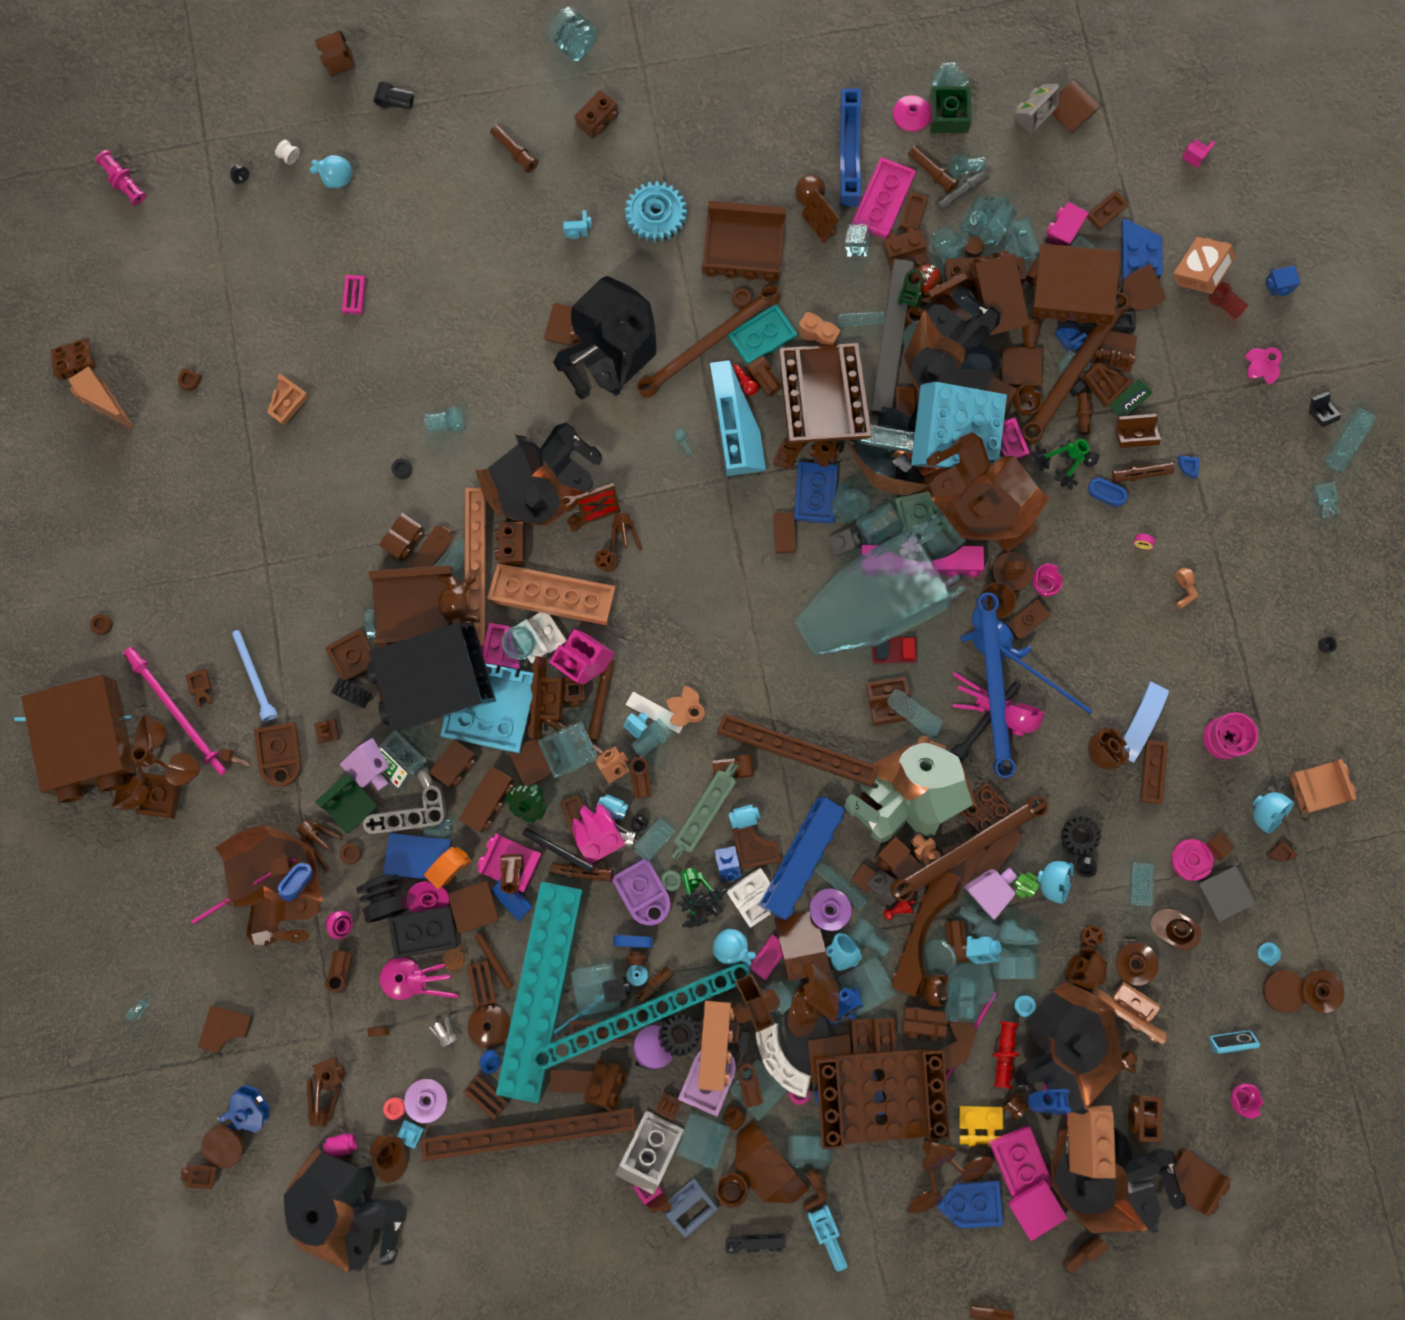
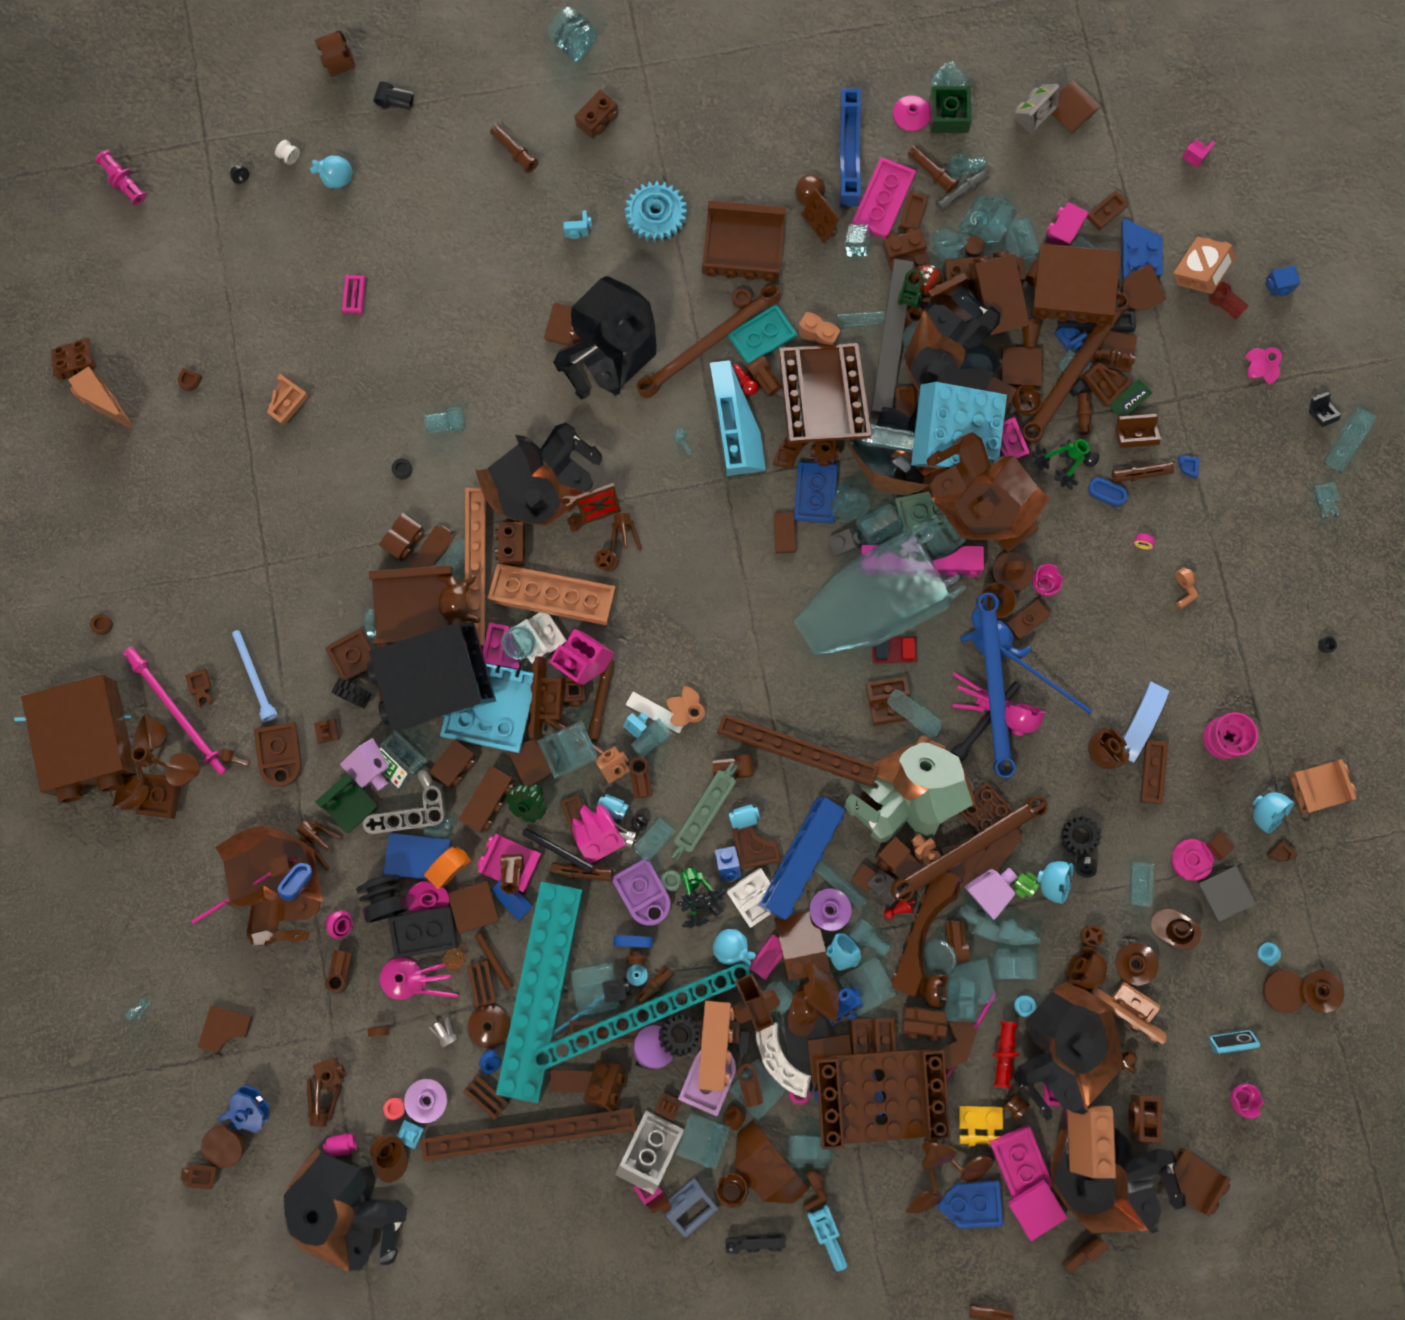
(350, 853): reddish brown tile -> none
(983, 950): medium azure brick -> none
(1050, 1101): blue piece -> none

